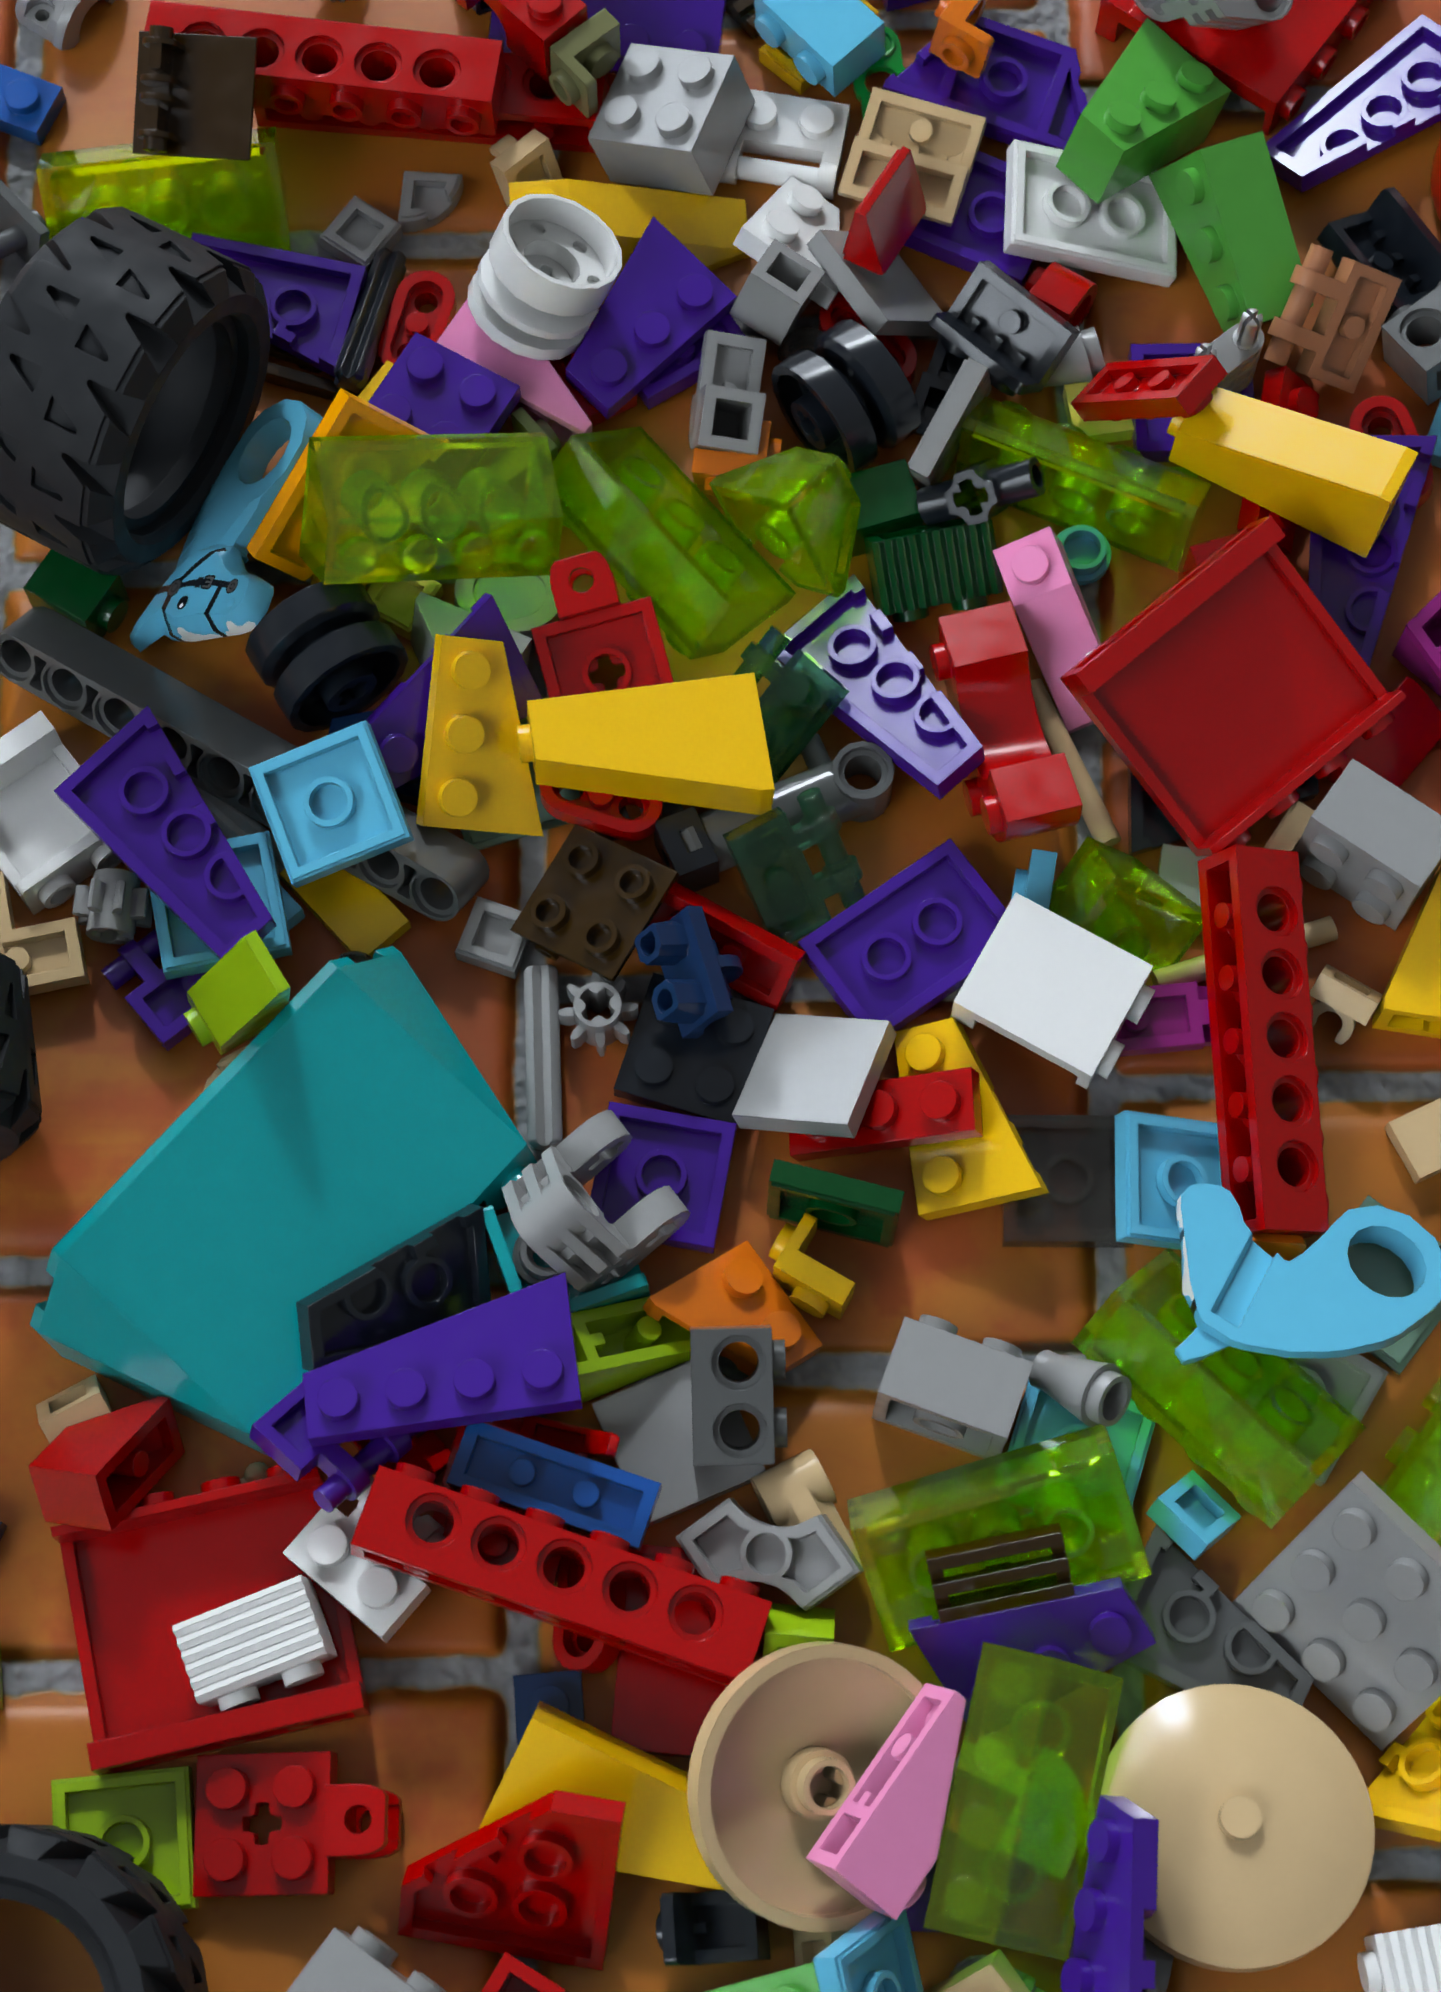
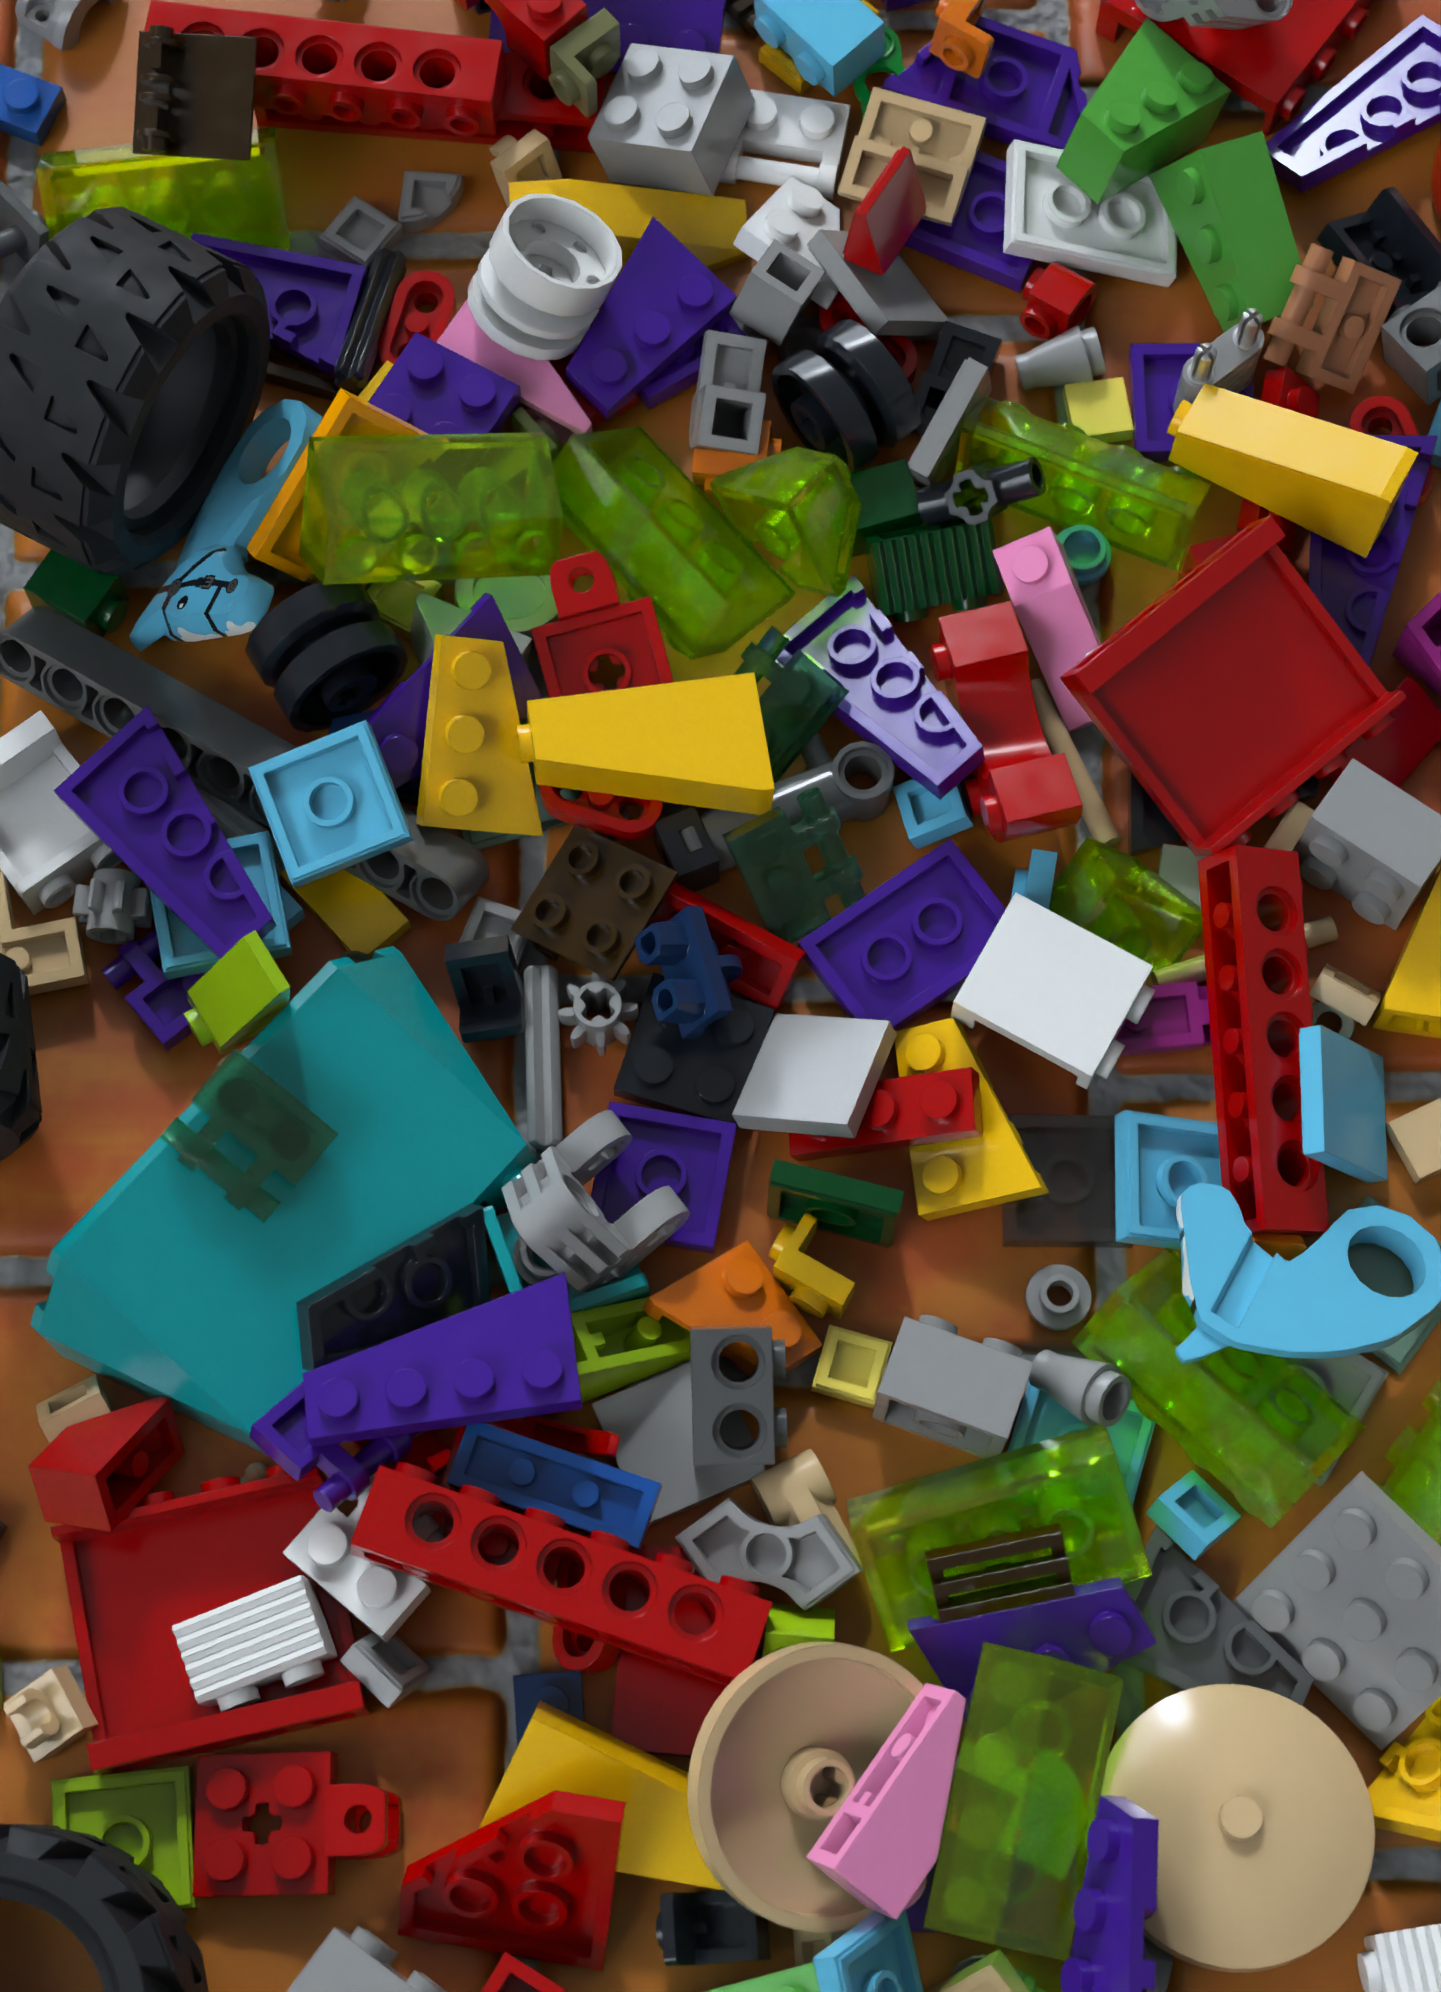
(50, 1713): none -> tan tile
(263, 1120): none -> clear green plate
(386, 1668): none -> light grey tile
(486, 988): none -> black bracket
(851, 1366): none -> light yellow tile
(928, 817): none -> medium azure plate
(1006, 331): black bracket -> none
(1054, 1316): none -> light grey plate
(1150, 389): red plate -> none
(1342, 1104): none -> medium azure tile

